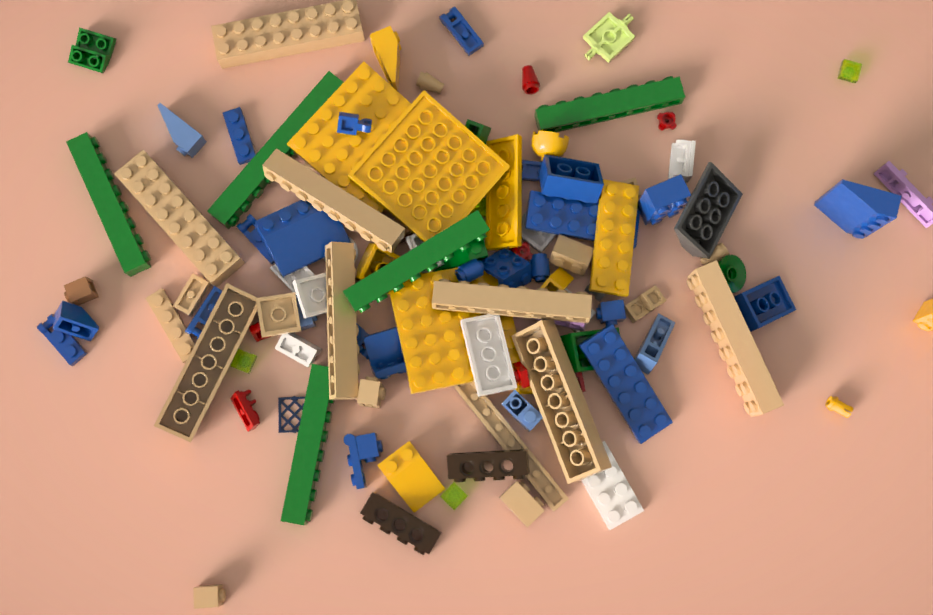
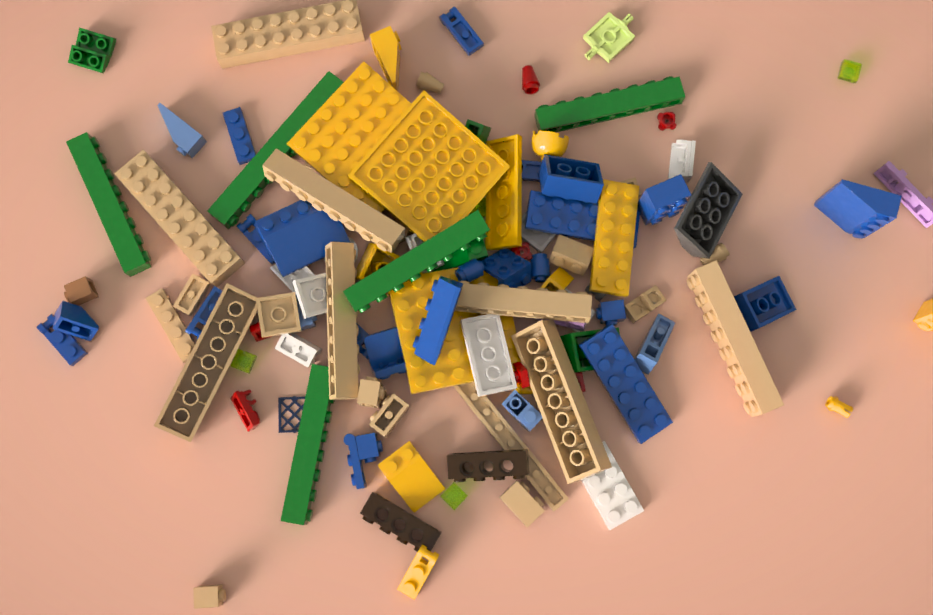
(349, 124): blue plate -> none
(389, 415): none -> tan brick
(418, 572): none -> yellow plate
(438, 319): none -> blue slope
(733, 271): green dish -> none

